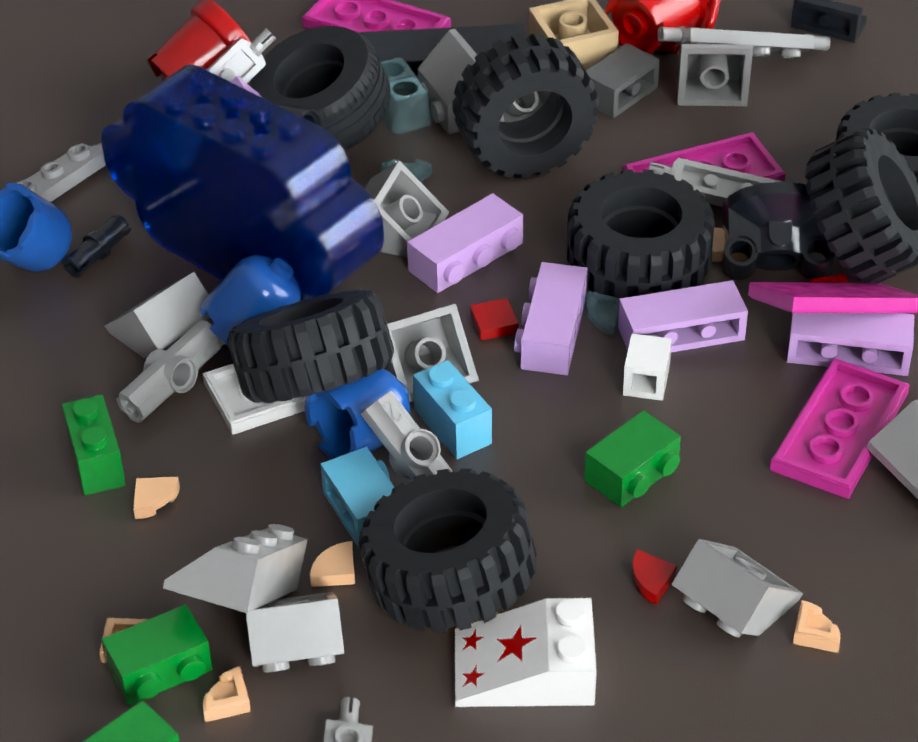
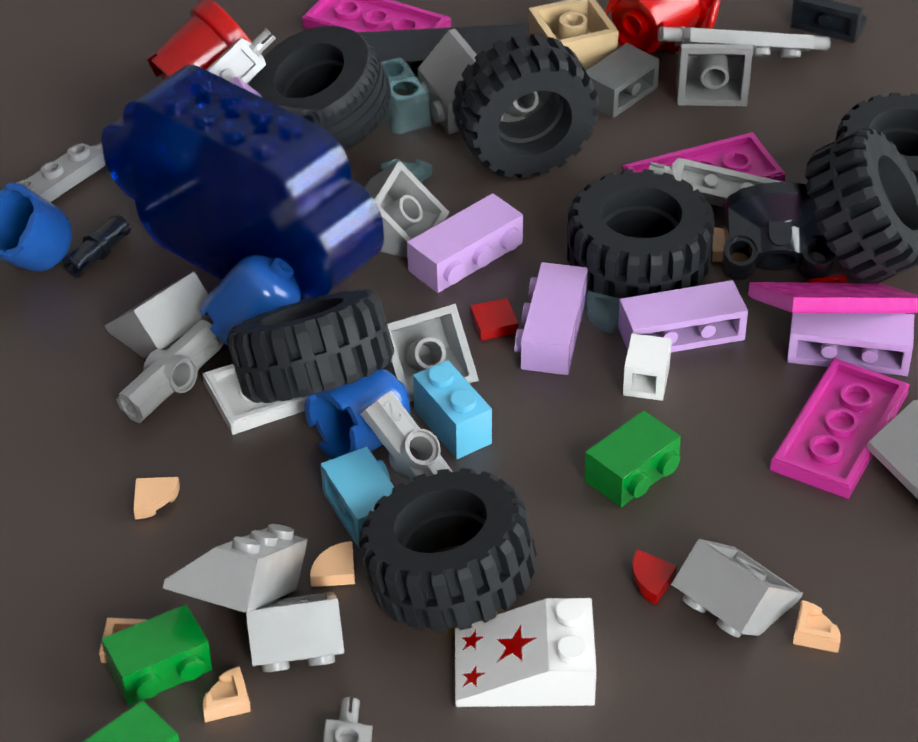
(93, 444): green brick -> none

